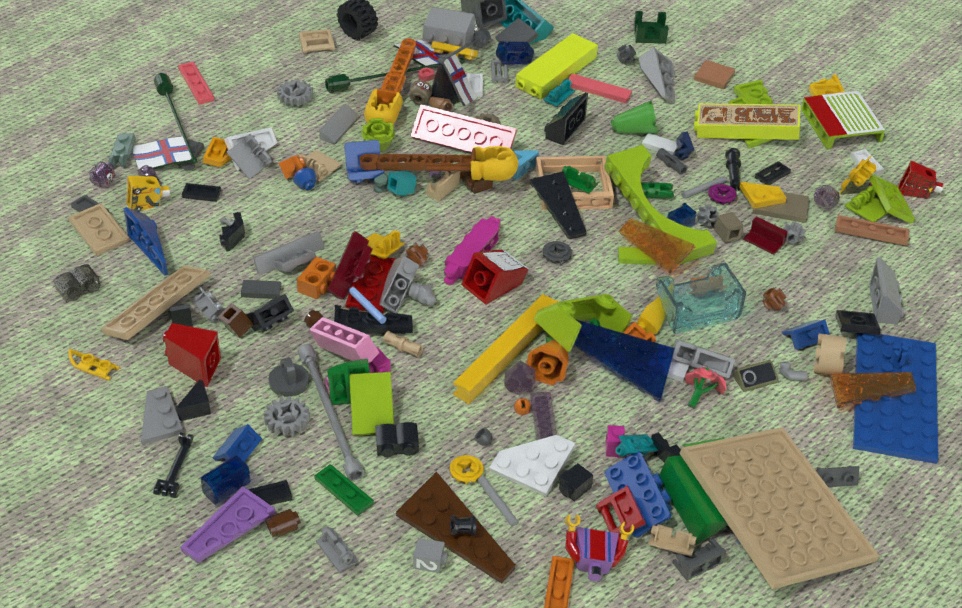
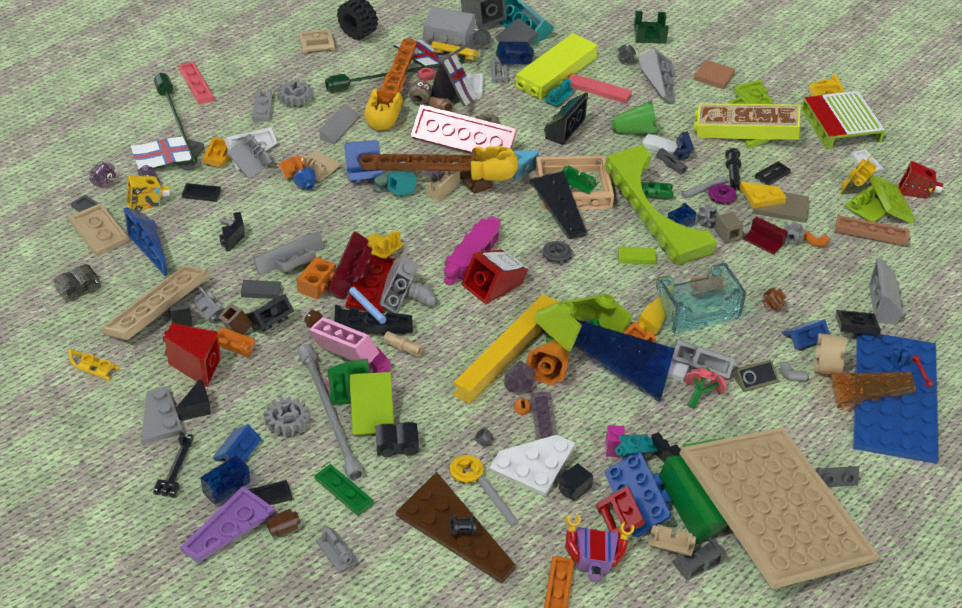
(122, 149): sand green hinge -> none
(235, 342): none -> orange hinge
(262, 107): none -> light grey hinge
(288, 378): dark grey tile -> none
(380, 131): lime cone -> none
(417, 253): dark orange gear -> none
(429, 555): light grey brick -> none
(658, 245): clear orange wing -> none
(814, 241): none -> orange arm
(826, 197): head -> none
(928, 382): none -> red hinge

